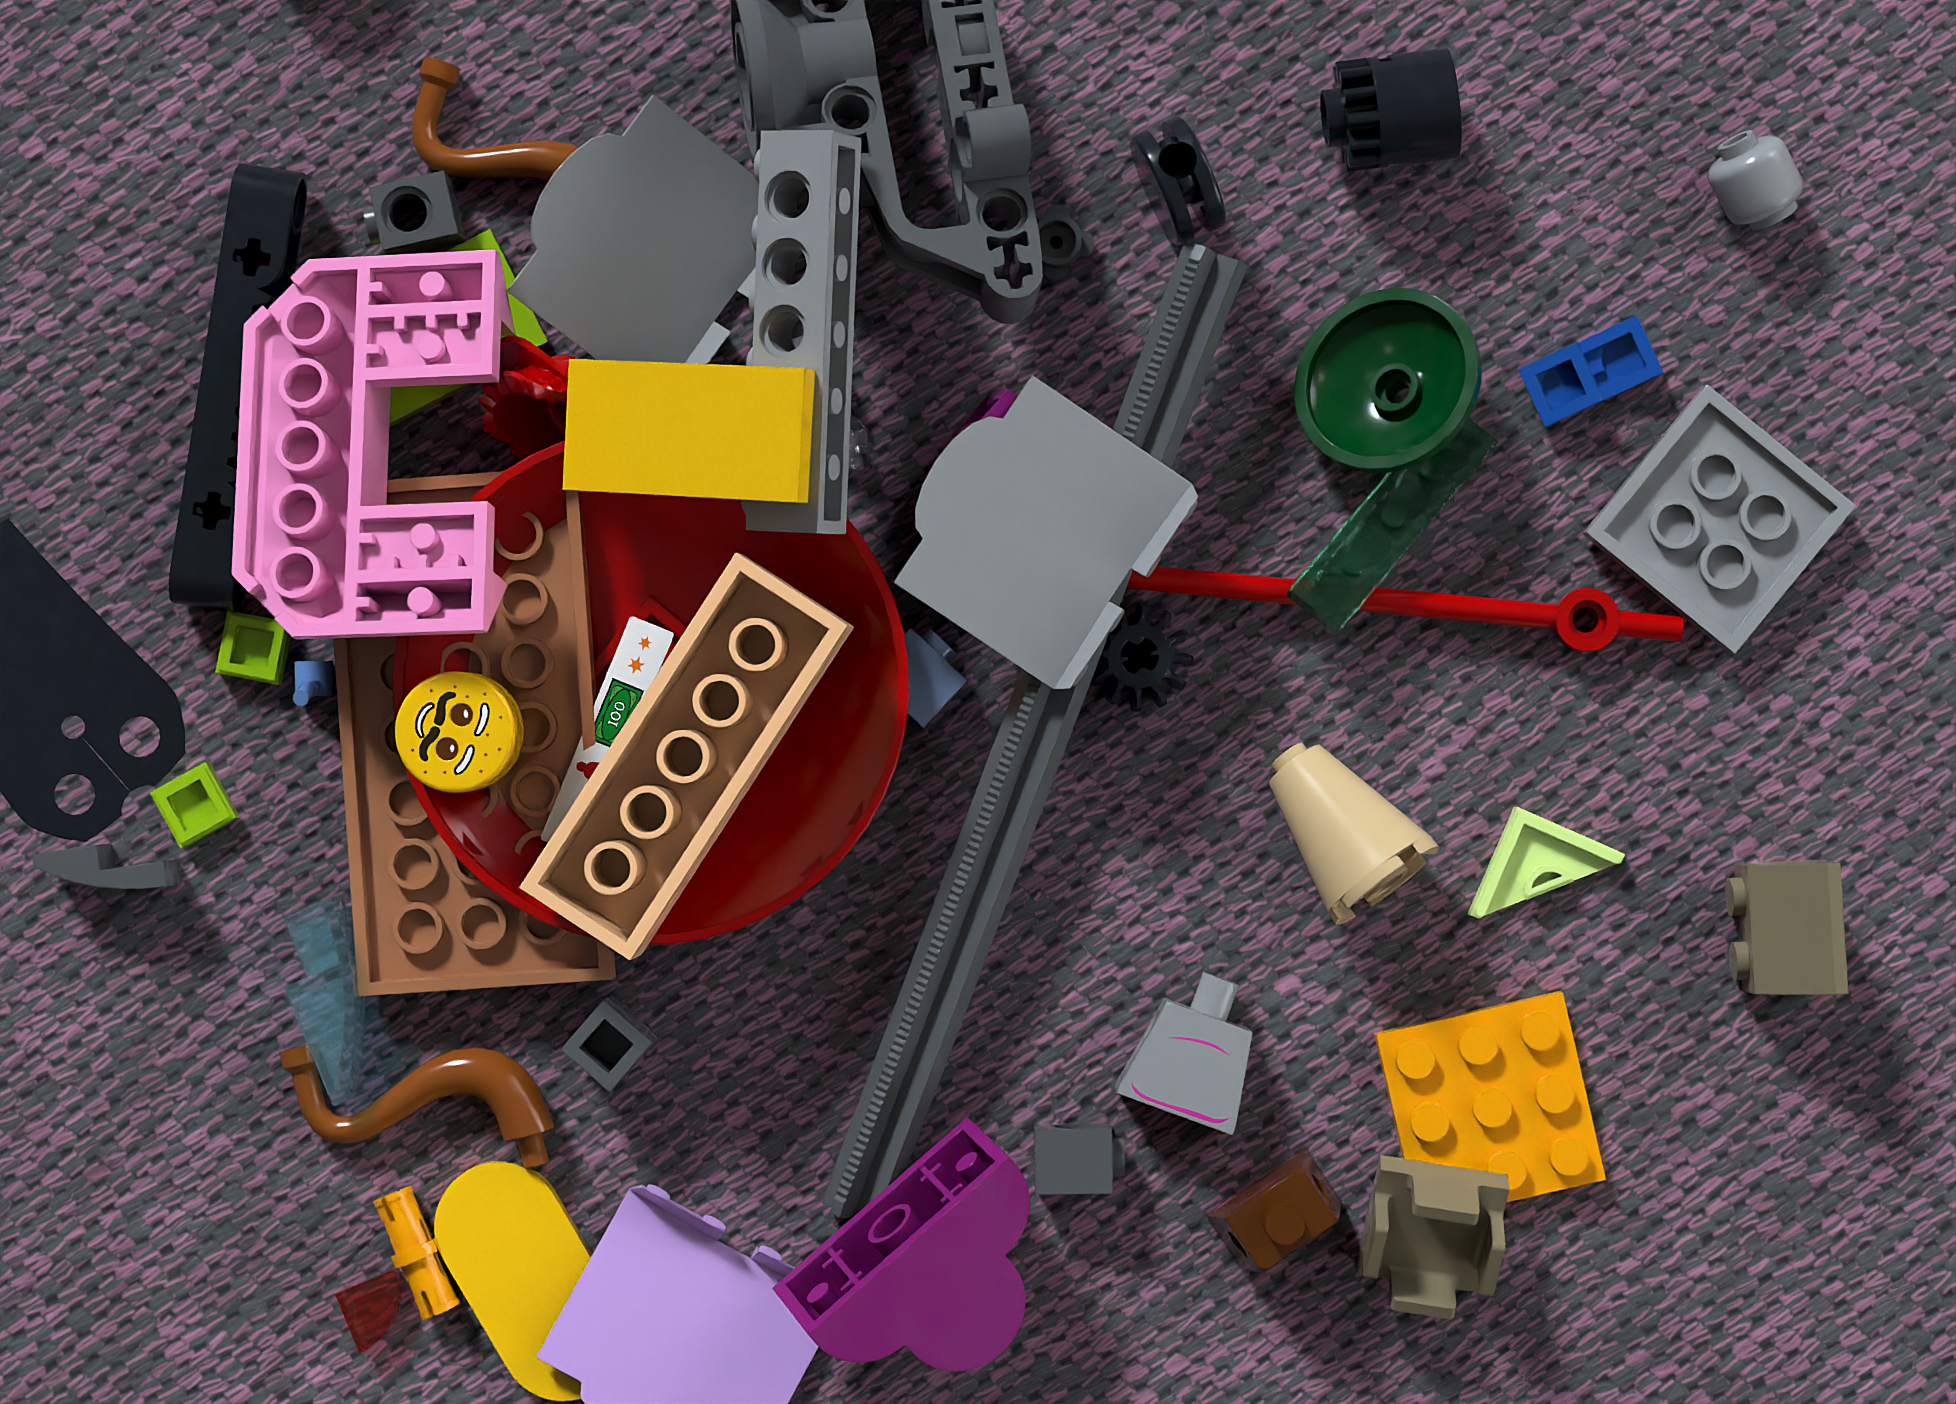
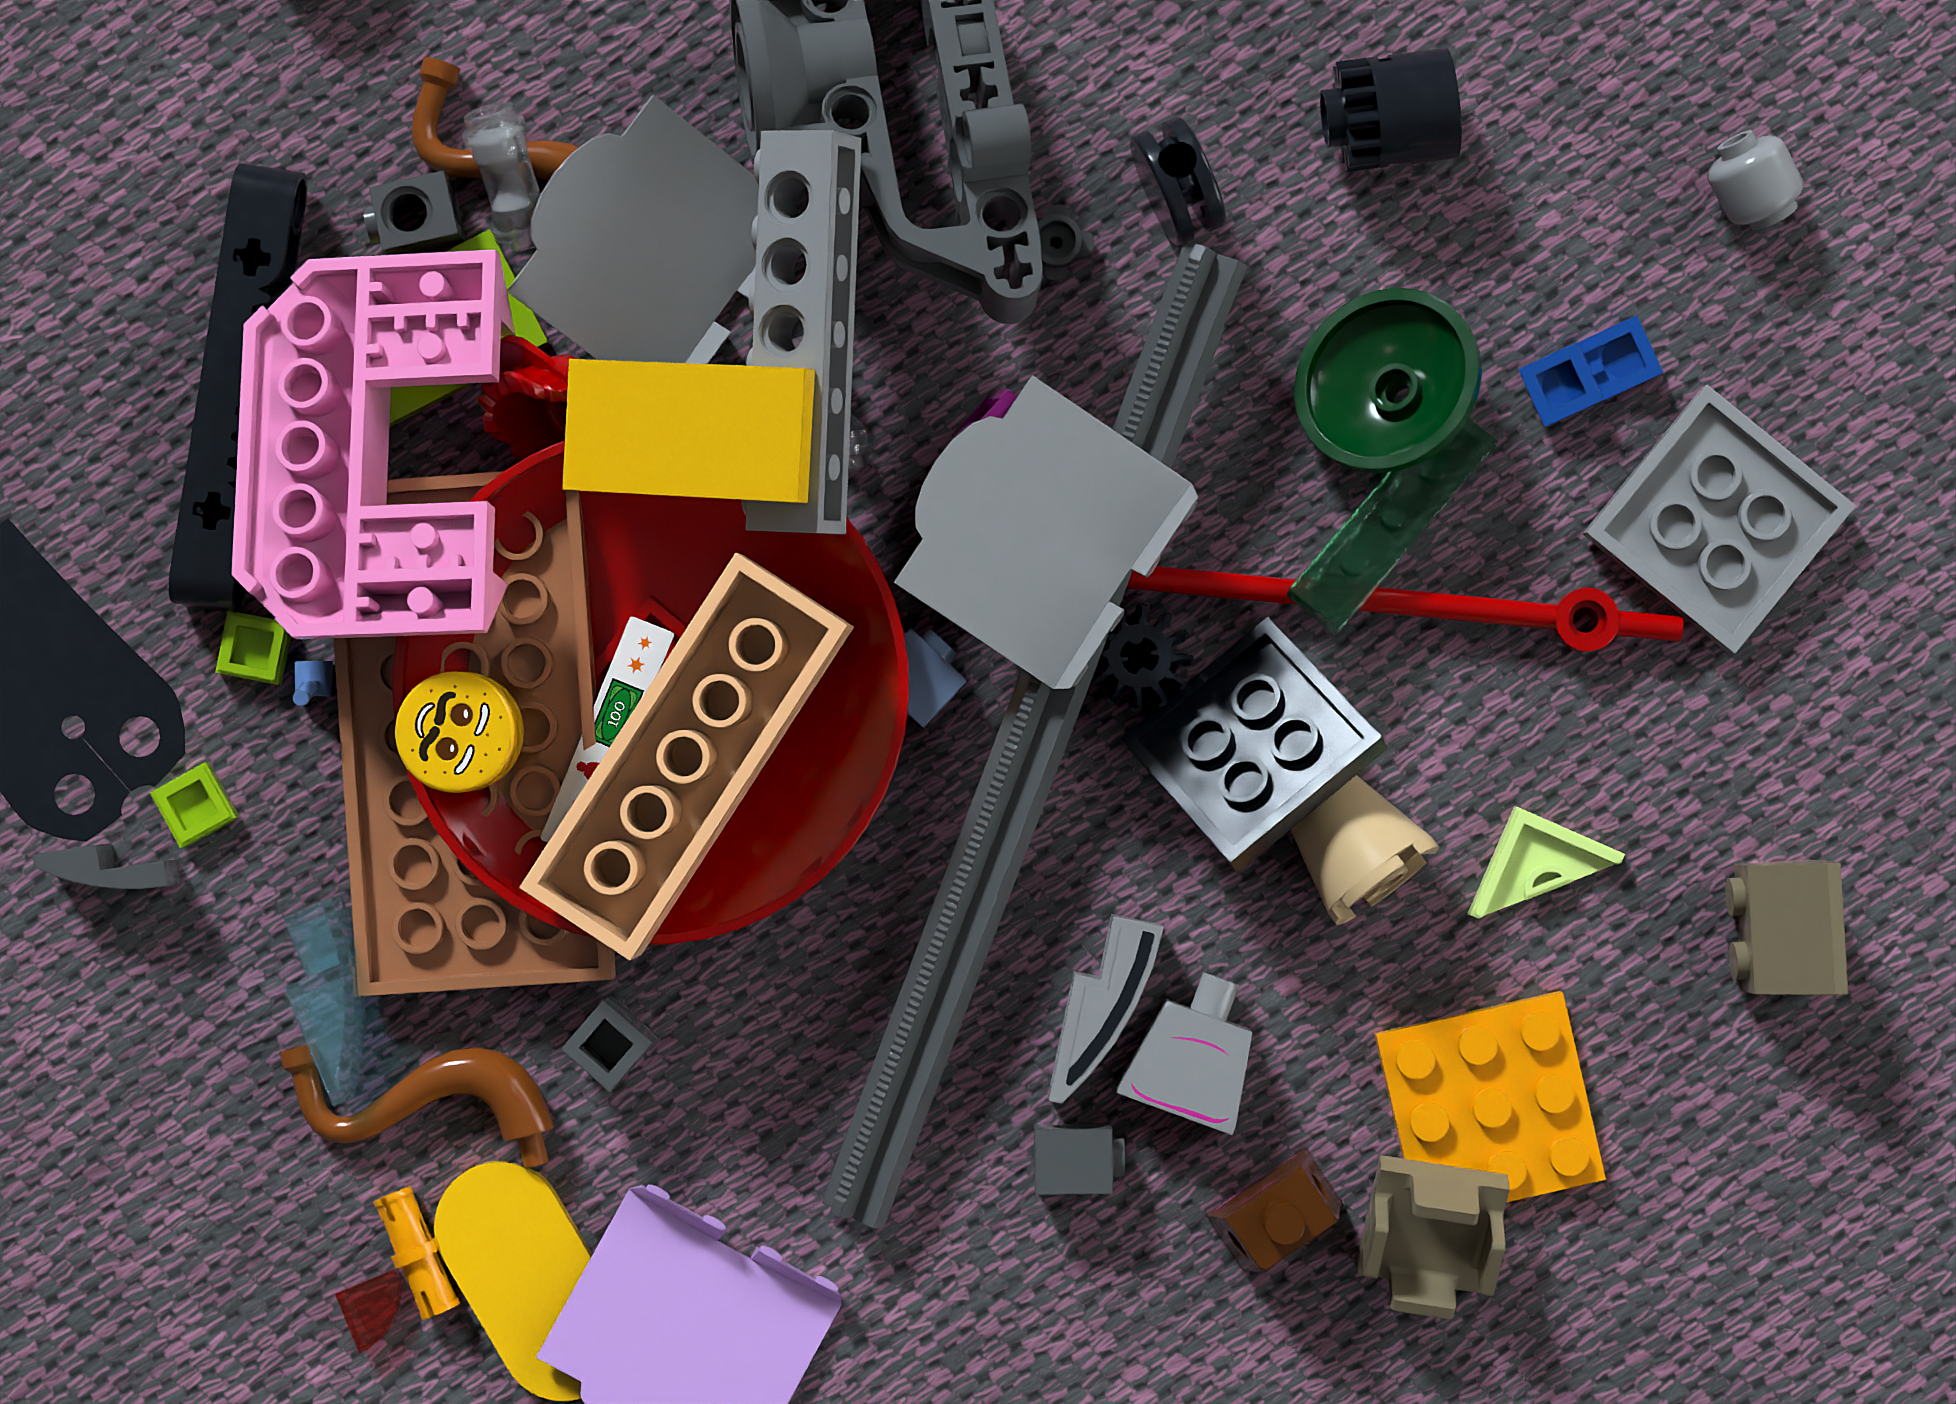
(501, 153): none -> clear piece
(923, 1263): magenta brick -> none
(1103, 1003): none -> light grey slope
(1254, 744): none -> plate

